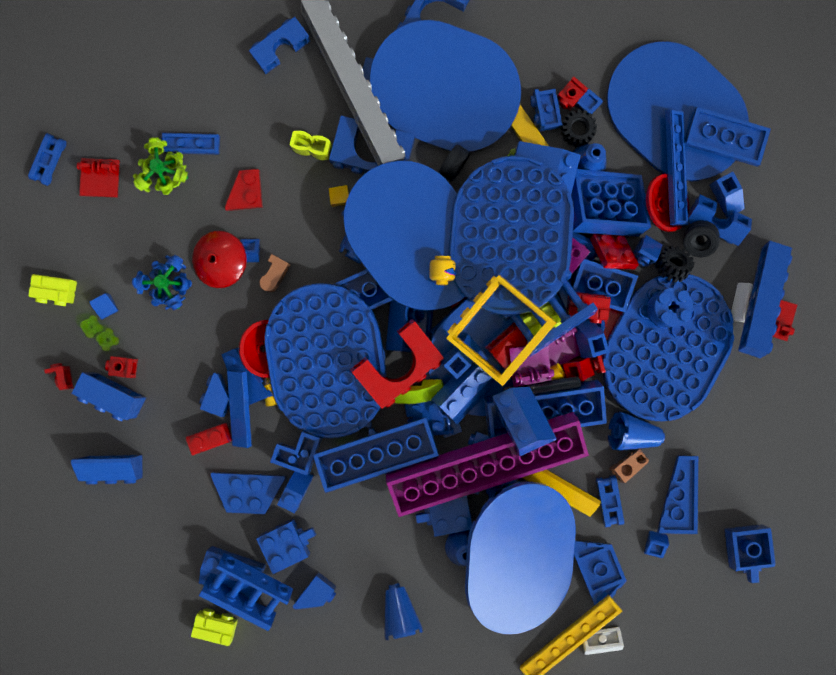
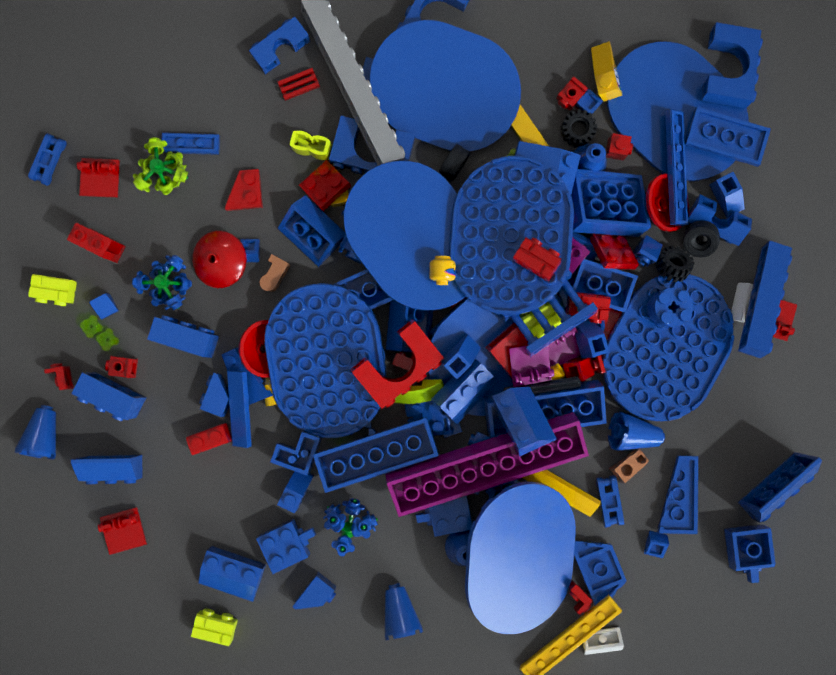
(39, 435): none -> blue cone
(96, 242): none -> red panel
(122, 530): none -> red hinge
(183, 336): none -> blue brick
(238, 604): blue fence -> none
(247, 491): blue wing -> none
(281, 83): none -> red tile
(311, 230): none -> blue slope
(324, 185): none -> red plate
(348, 529): none -> blue plant
(402, 361): none -> red piece
(468, 314): yellow window -> none
(537, 259): none -> red brick
(546, 109): blue bracket -> none
(578, 594): none -> red bracket
(605, 72): none -> yellow slope
(619, 146): none -> red brick
(745, 45): none -> blue arch
(780, 485): none -> blue slope

